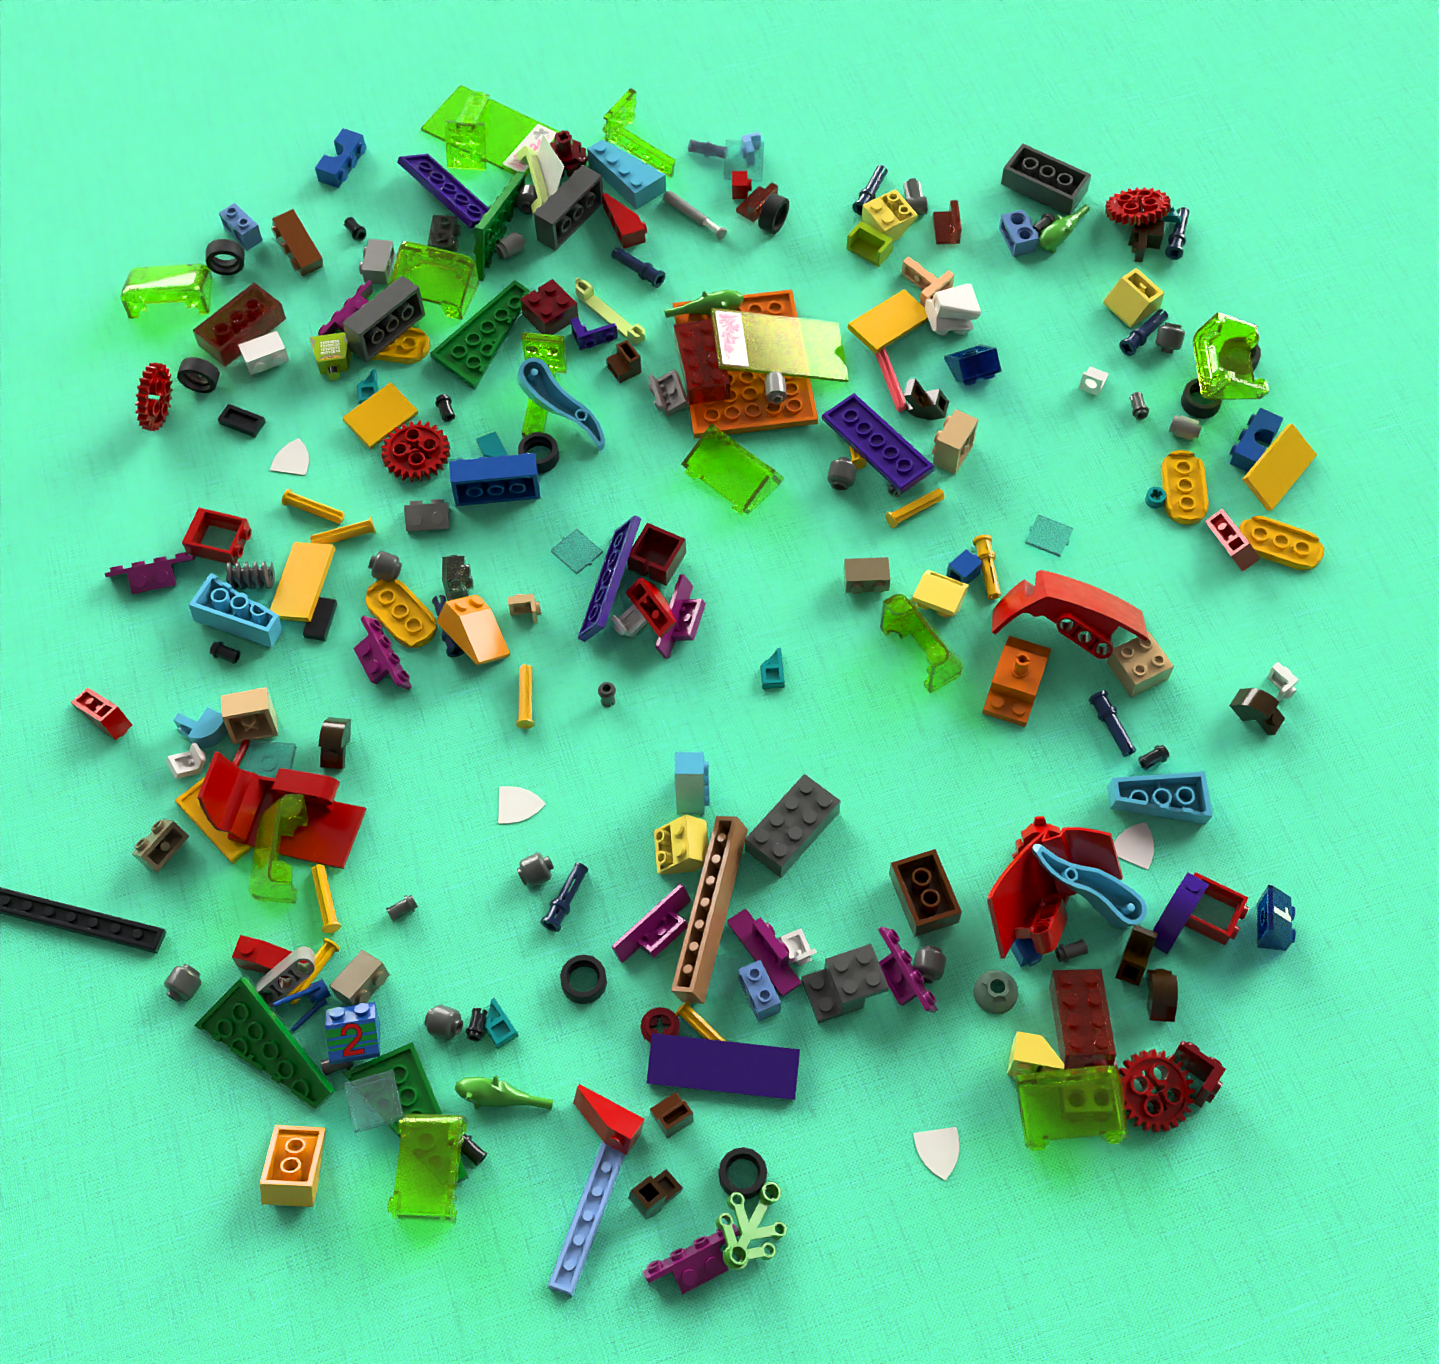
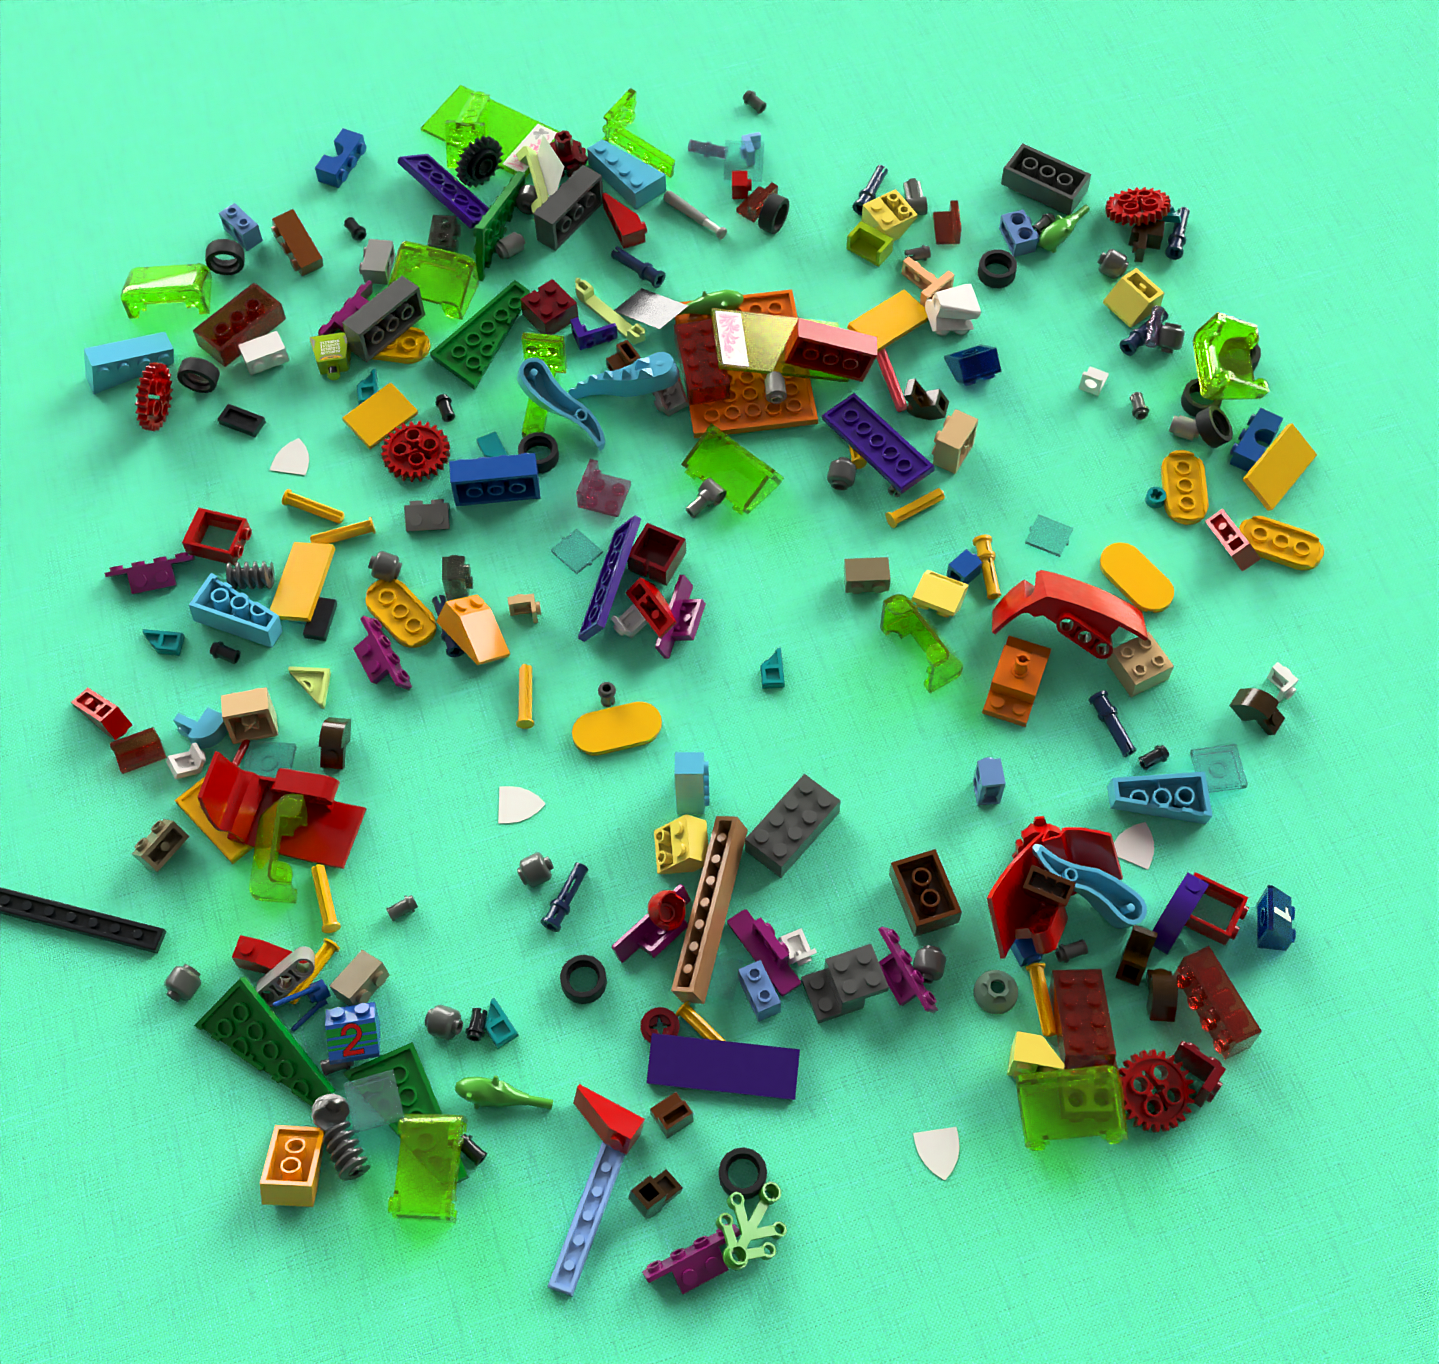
(125, 360): none -> wedge
(138, 750): none -> clear red panel
(165, 641): none -> teal tile
(314, 681): none -> yellowish green tile
(329, 1111): none -> light grey hair
(343, 1152): none -> dark grey piece
(479, 161): none -> black gear
(601, 491): none -> clear pink bracket
(616, 728): none -> yellow tile
(637, 379): none -> medium azure animal
(650, 308): none -> sticker
(666, 910): none -> red hair
(708, 494): none -> flat silver pin
(754, 101): none -> dark grey pin
(830, 349): none -> red brick
(919, 253): none -> dark grey pin
(989, 781): none -> medium blue brick
(999, 257): none -> black tyre
(1042, 998): none -> yellow axle
(1048, 887): none -> reddish brown torso
(1112, 263): none -> dark grey head
(1136, 577): none -> yellow tile
(1153, 334): none -> pin
(1214, 426): none -> black tyre
(1217, 1003): none -> clear red brick
(1221, 767): none -> clear light blue tile

